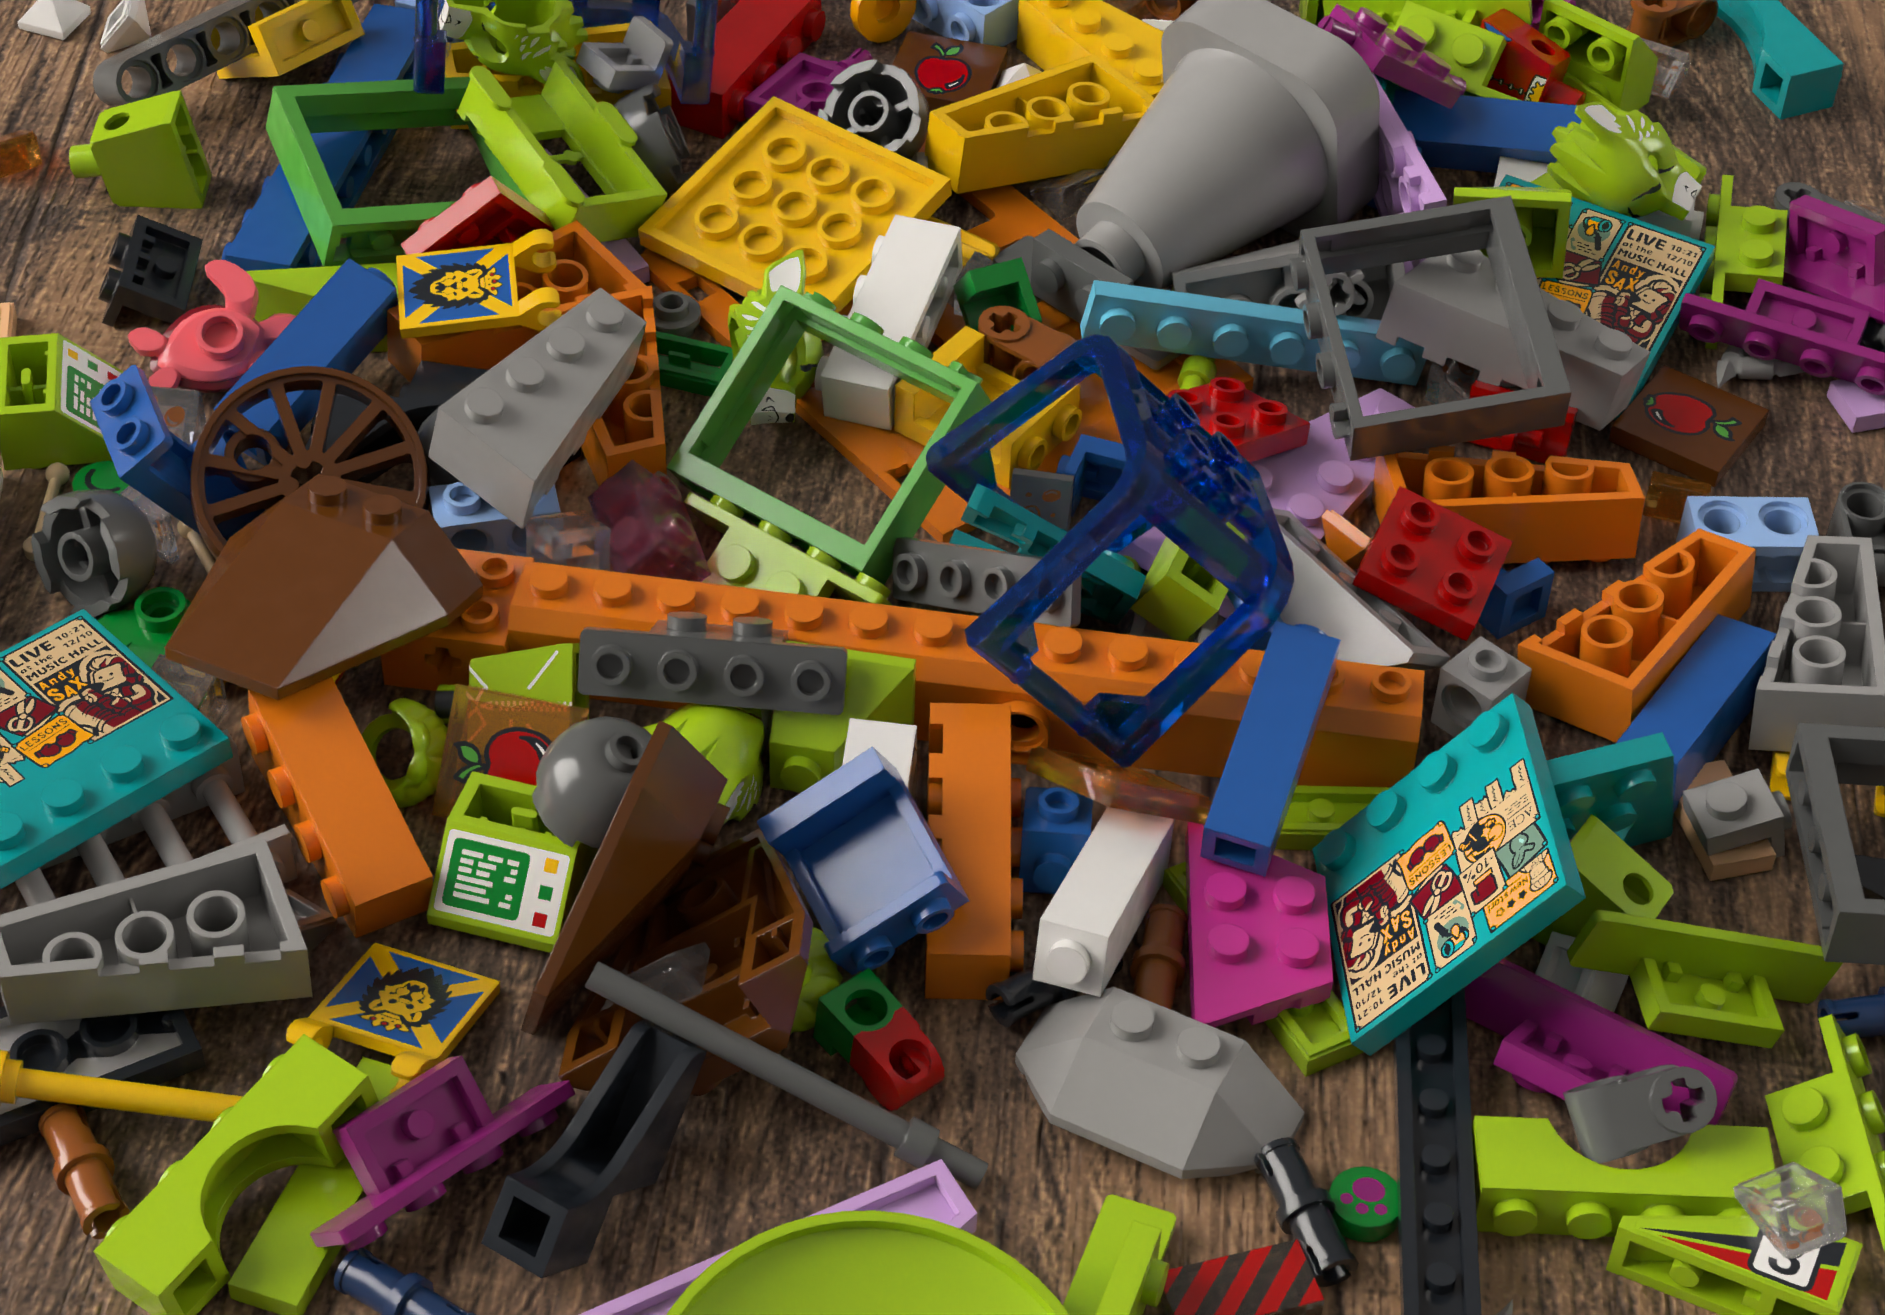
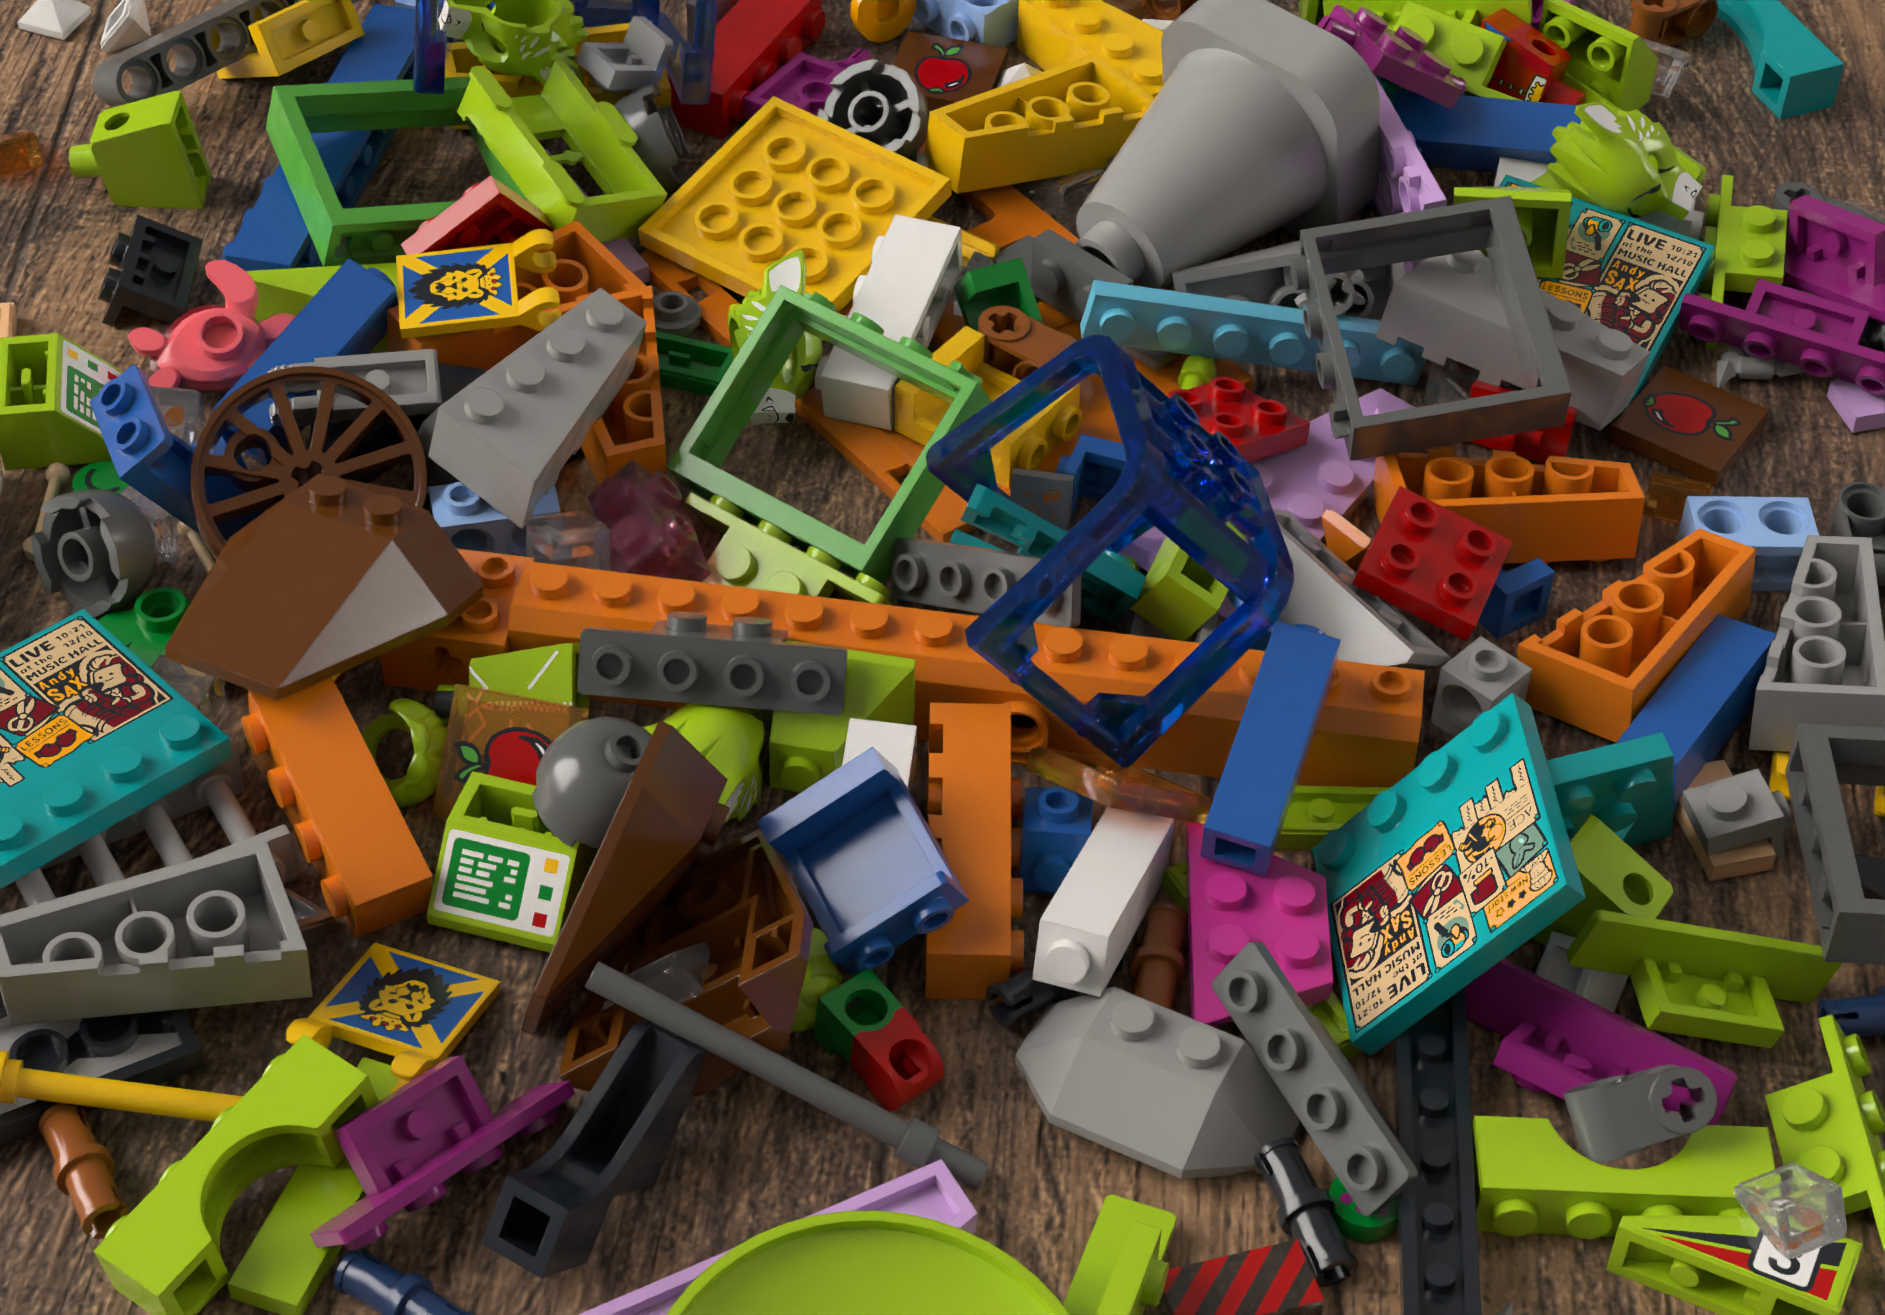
(405, 376): none -> light grey hinge
(1315, 1079): none -> dark grey bracket

